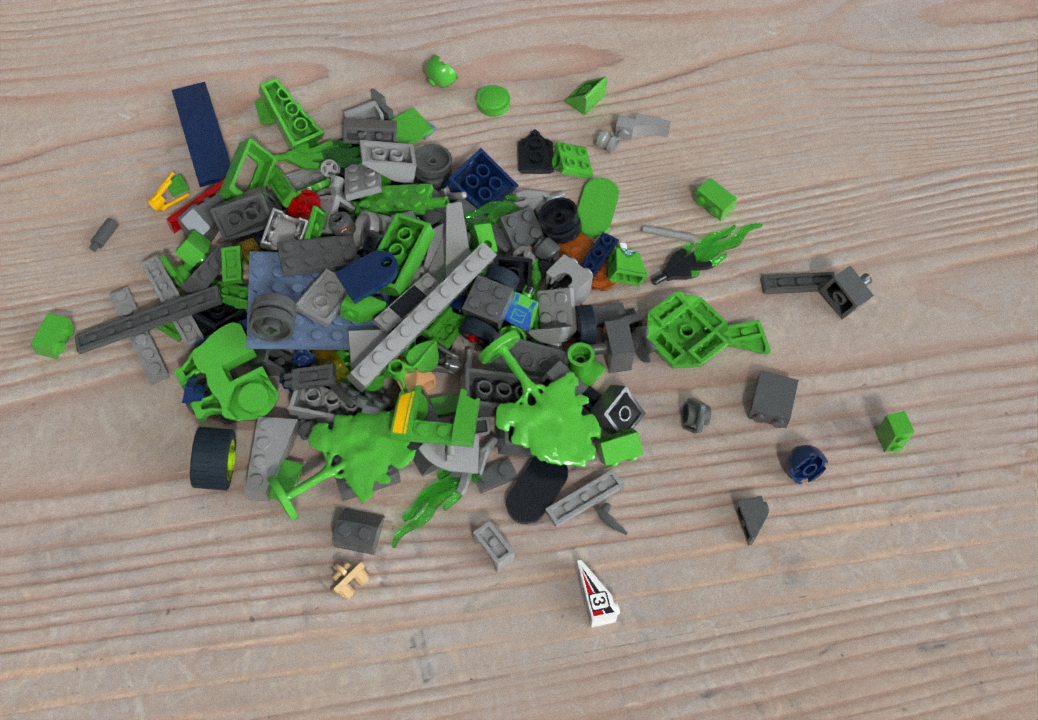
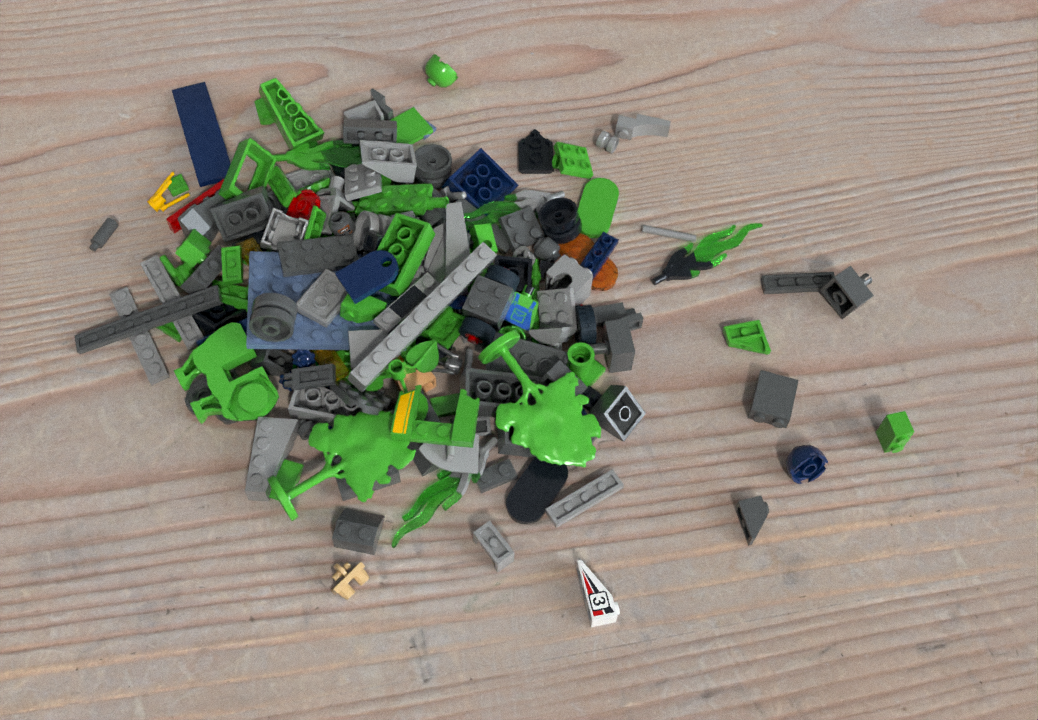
(52, 336): bright green brick -> none
(193, 391): dark blue tile -> none
(213, 458): black wheel -> none
(327, 166): light grey wheel -> none
(493, 100): bright green piece -> none
(587, 95): bright green slope -> none
(609, 520): dark grey bar -> none
(619, 447): bright green brick -> none
(626, 266): bright green torso -> none
(642, 345): dark grey plate -> none
(687, 315): bright green piece -> none
(695, 413): dark grey piece -> none
(715, 199): bright green brick -> none

